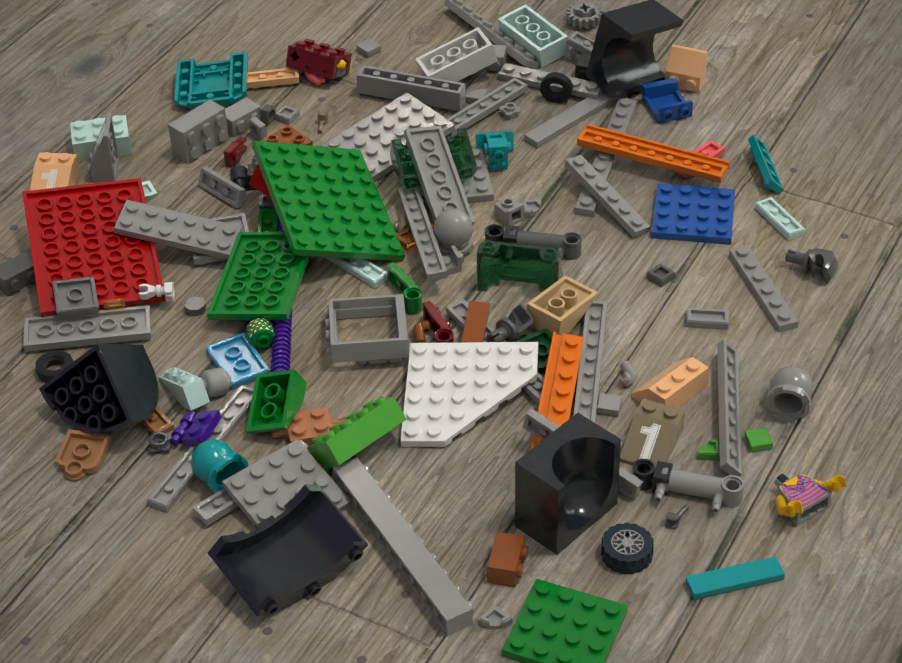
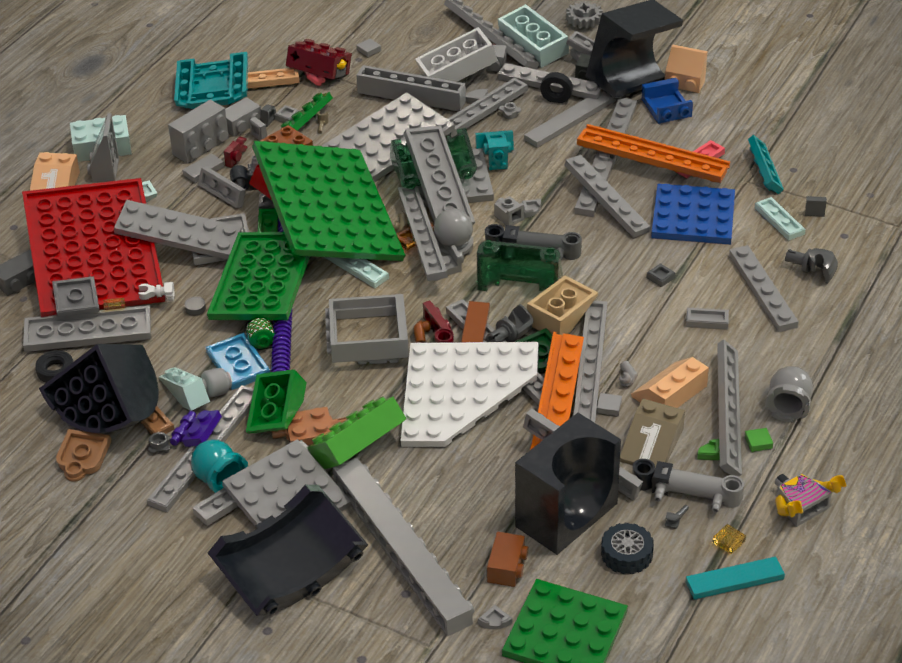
(193, 171): none -> light grey tile
(309, 110): none -> green plate
(407, 287): green plate -> none
(729, 538): none -> clear yellow tile
(815, 206): none -> dark grey tile

